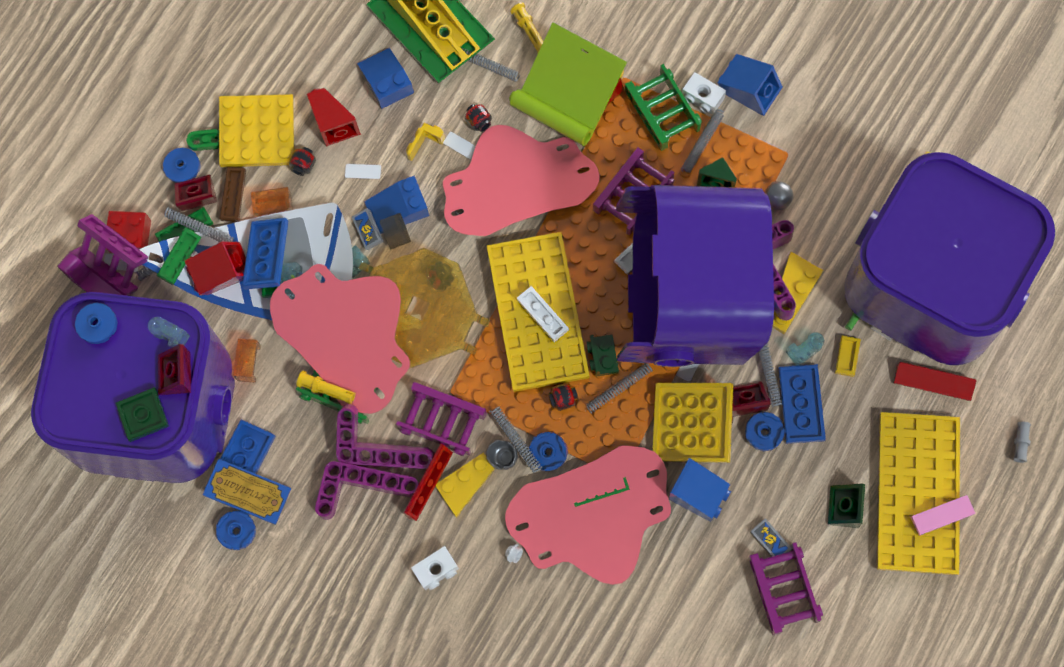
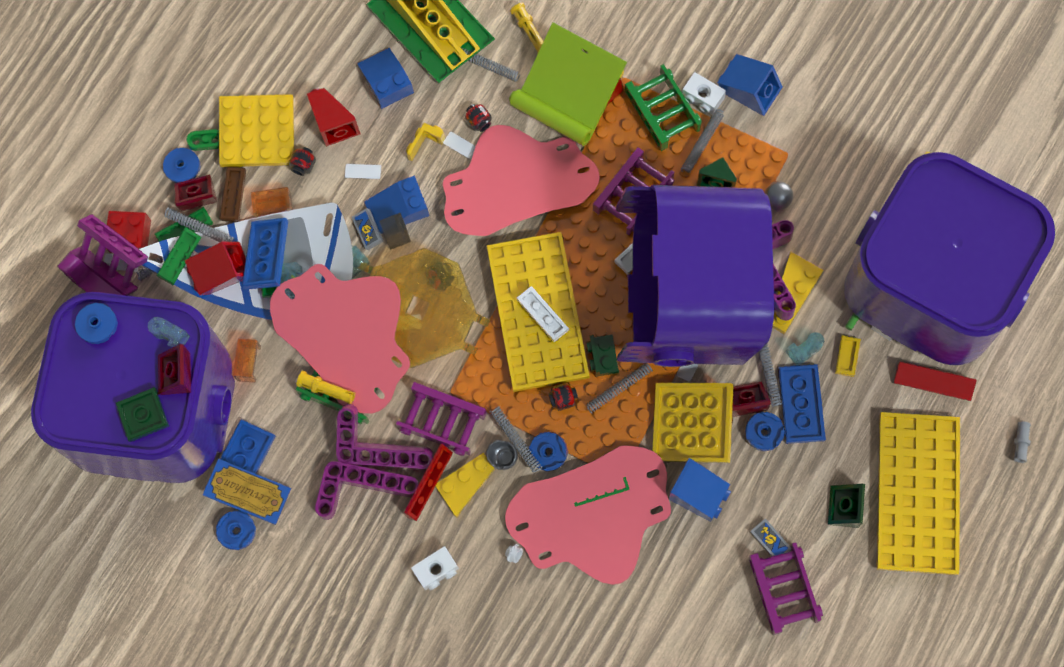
(943, 515): bright pink tile -> none

